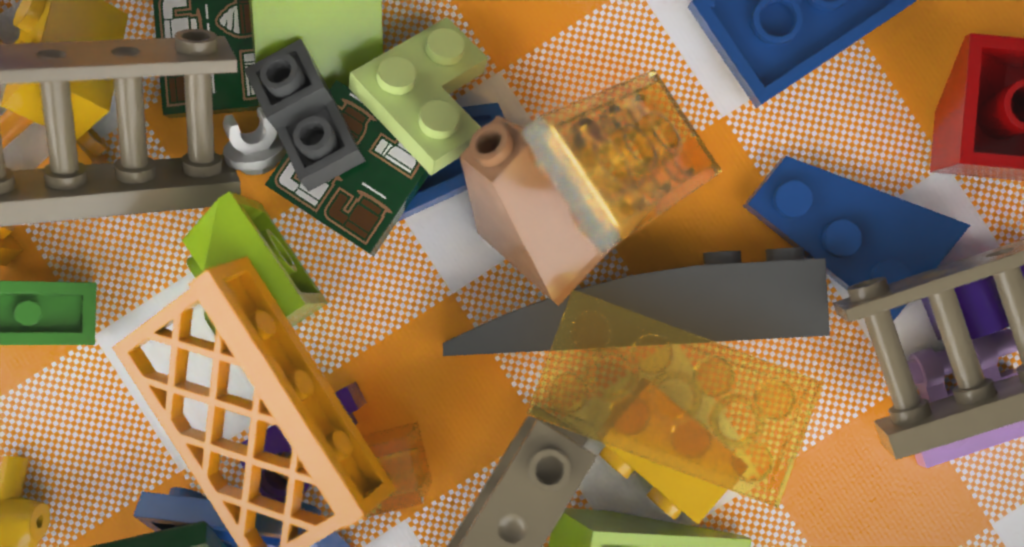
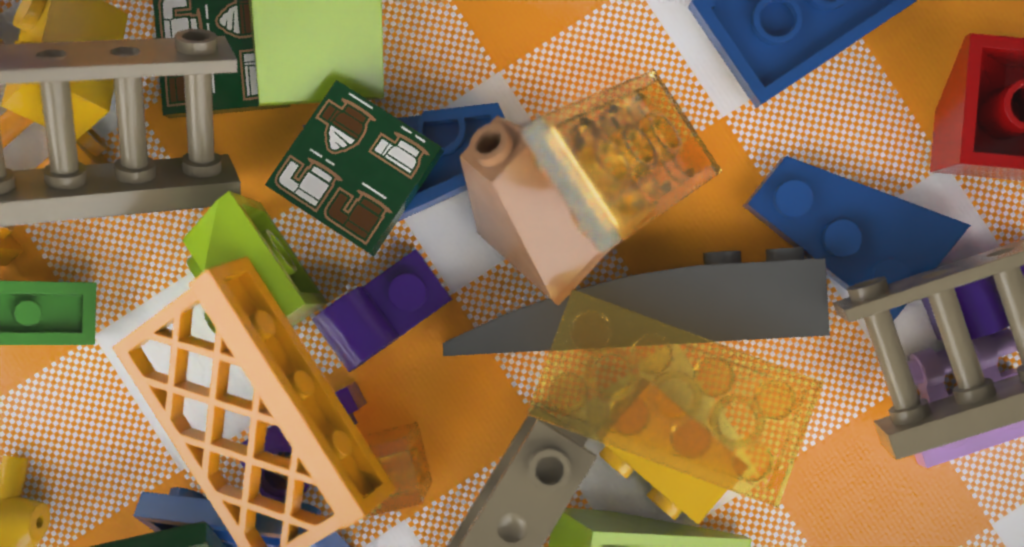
(253, 151): white plate -> none
(304, 115): dark grey slope -> none
(381, 310): none -> dark purple plate
(412, 89): yellowish green plate -> none

